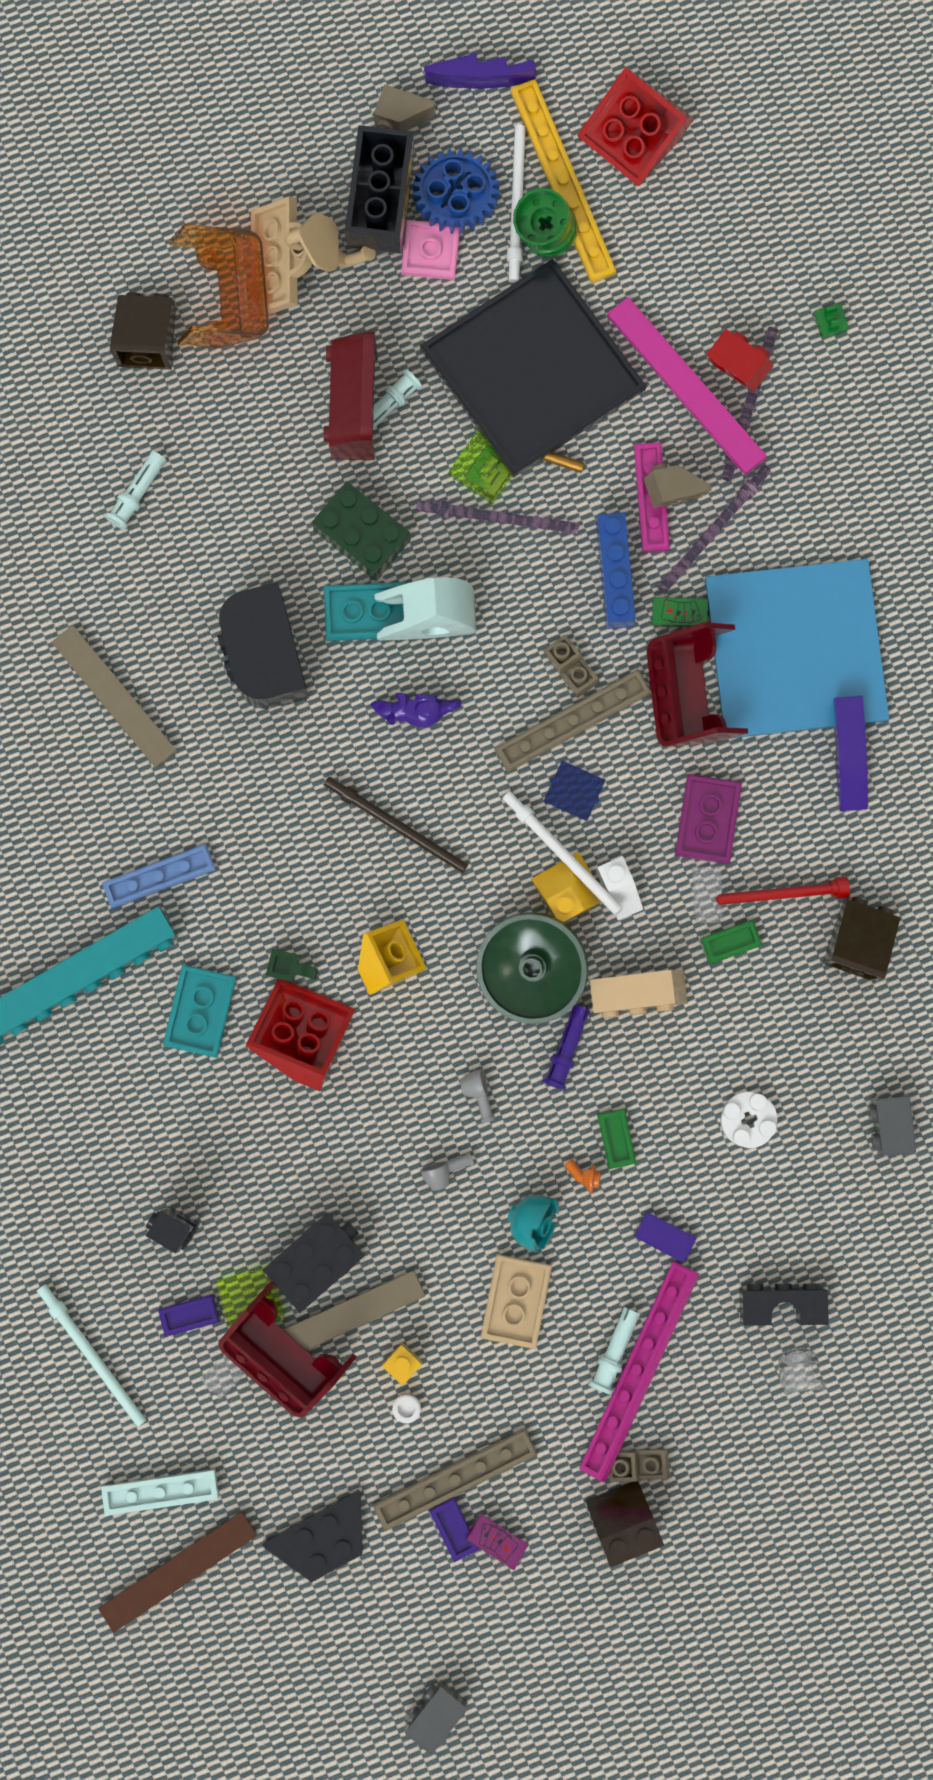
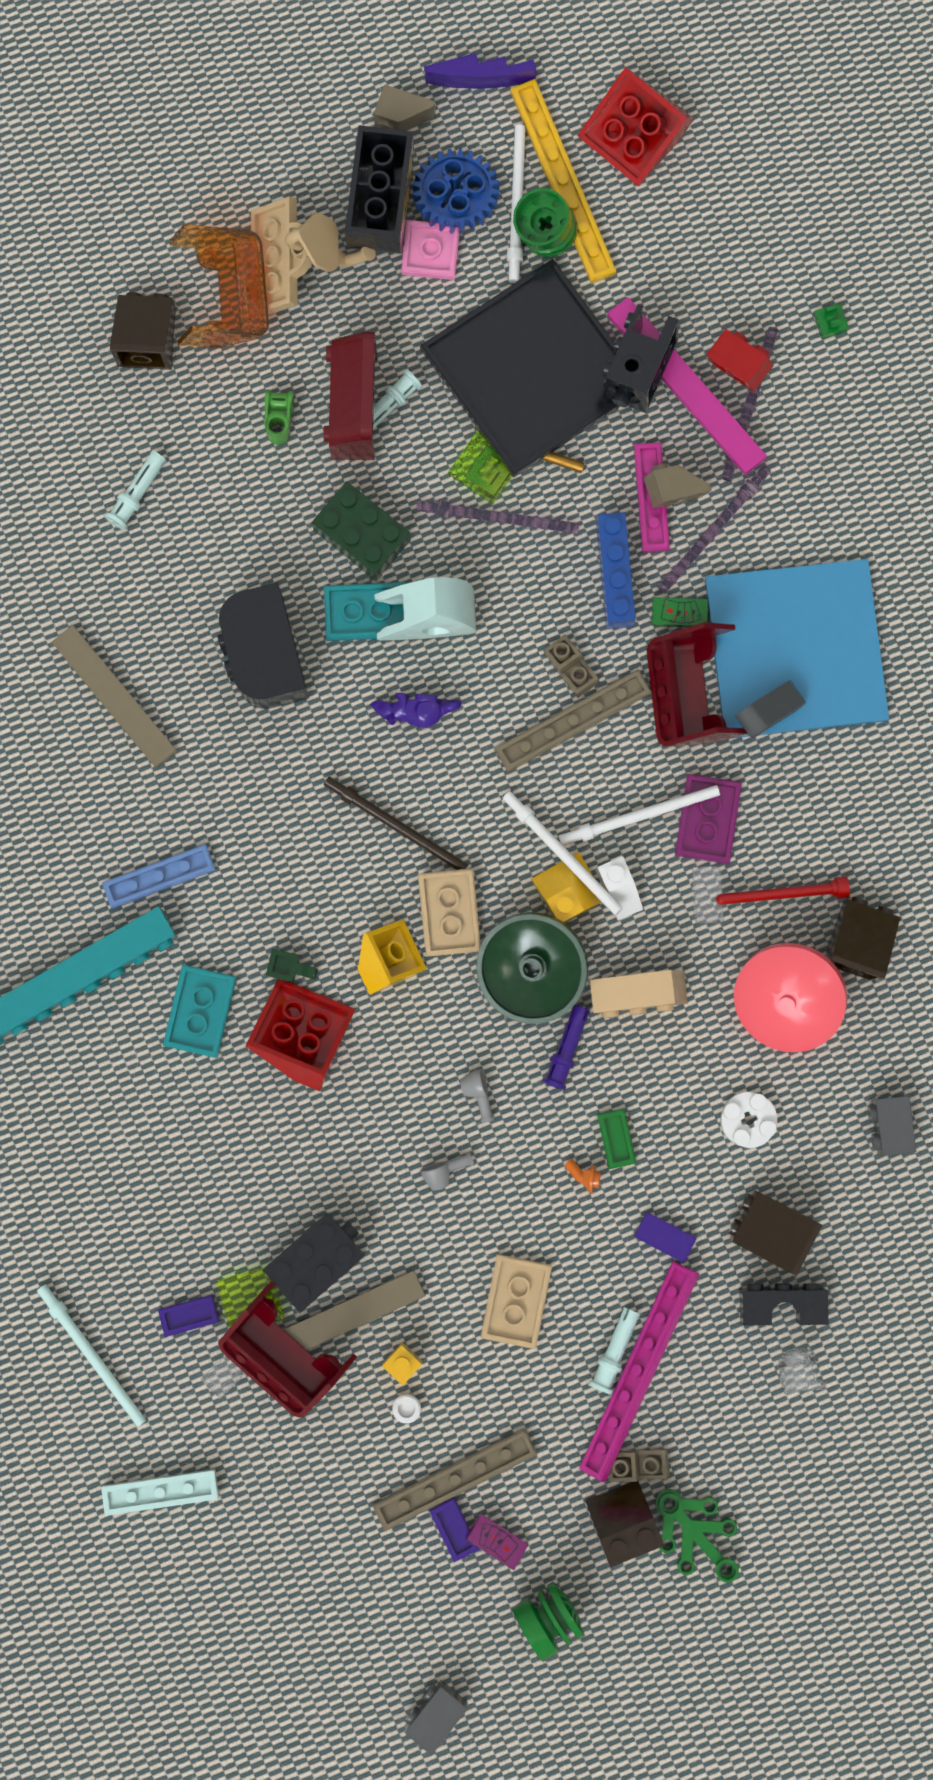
(171, 1229): black arch -> none
(178, 1571): reddish brown tile -> none
(278, 411): none -> bright green piece
(321, 1540): black wing -> none
(449, 912): none -> tan tile
(532, 1221): teal cylinder -> none
(548, 1621): none -> green wheel
(574, 790): clear blue piece -> none
(588, 831): none -> white bar
(639, 362): none -> black torso
(693, 1530): none -> green plant
(731, 942): green tile -> none
(770, 709): none -> dark grey beam
(774, 1232): none -> dark brown slope
(790, 997): none -> coral dish
(851, 753): dark purple slope -> none

